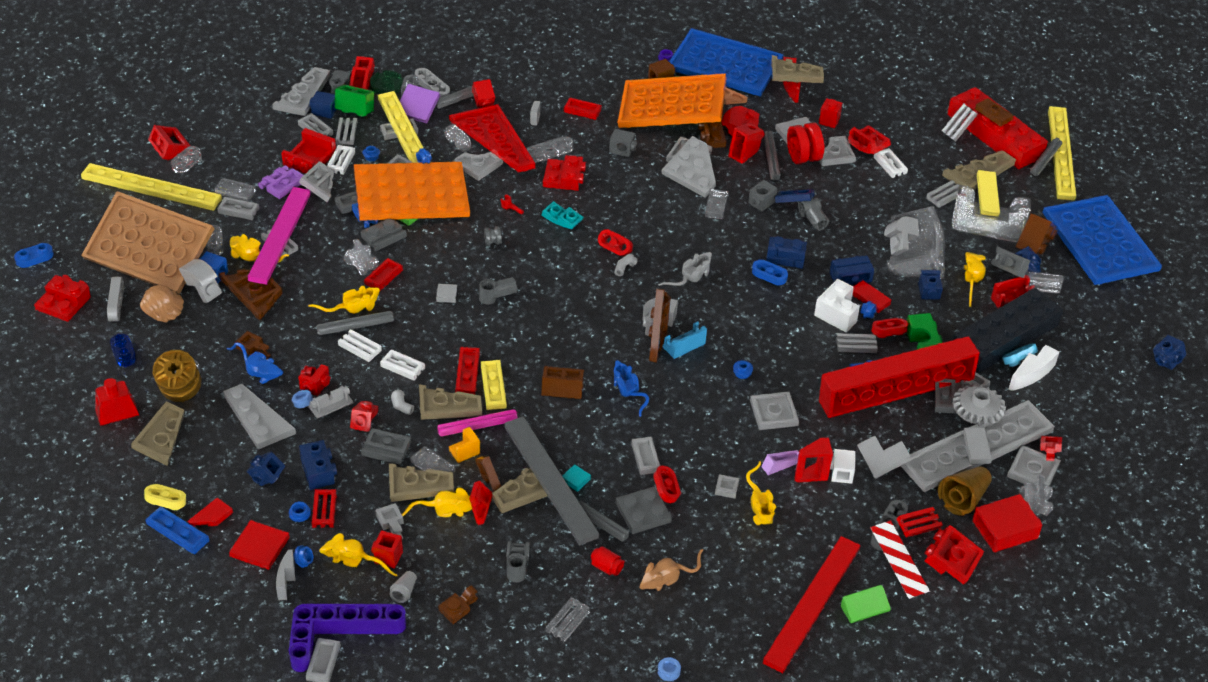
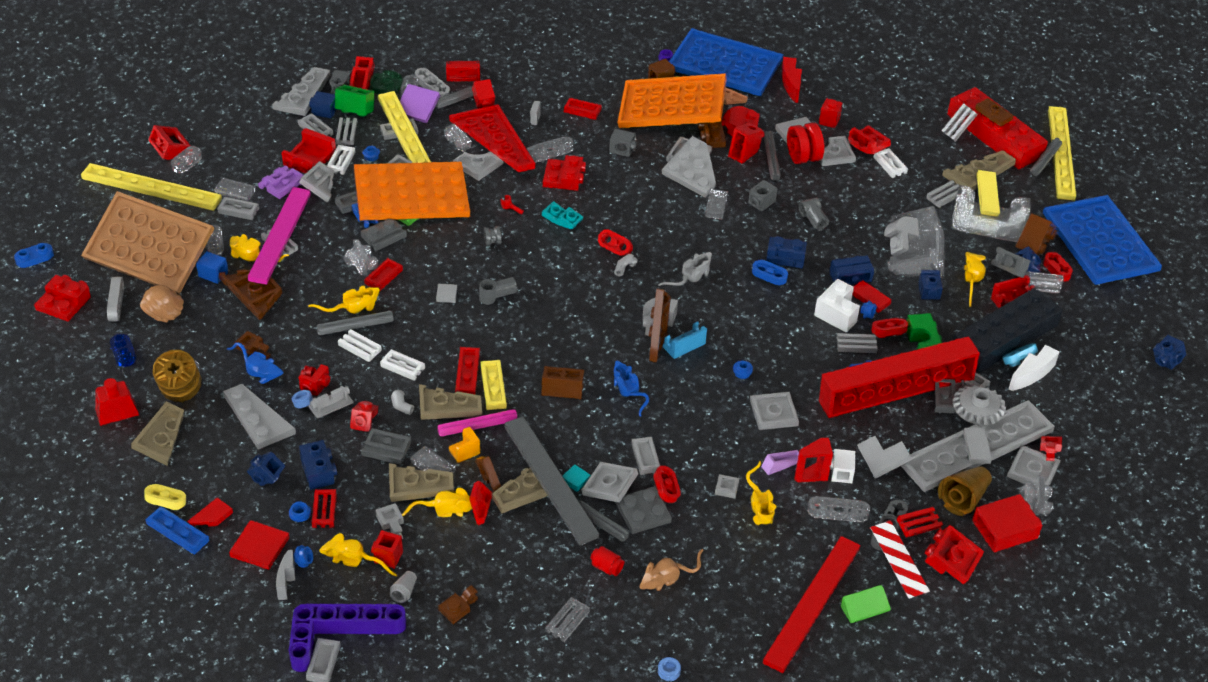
(202, 276): light grey brick -> none
(423, 156): blue plate -> none
(463, 71): none -> red tile
(517, 560): dark grey piece -> none
(609, 482): none -> light grey tile
(794, 72): dark tan wing -> none
(794, 196): dark blue tile -> none
(853, 515): none -> clear beam
(1057, 265): none -> red beam

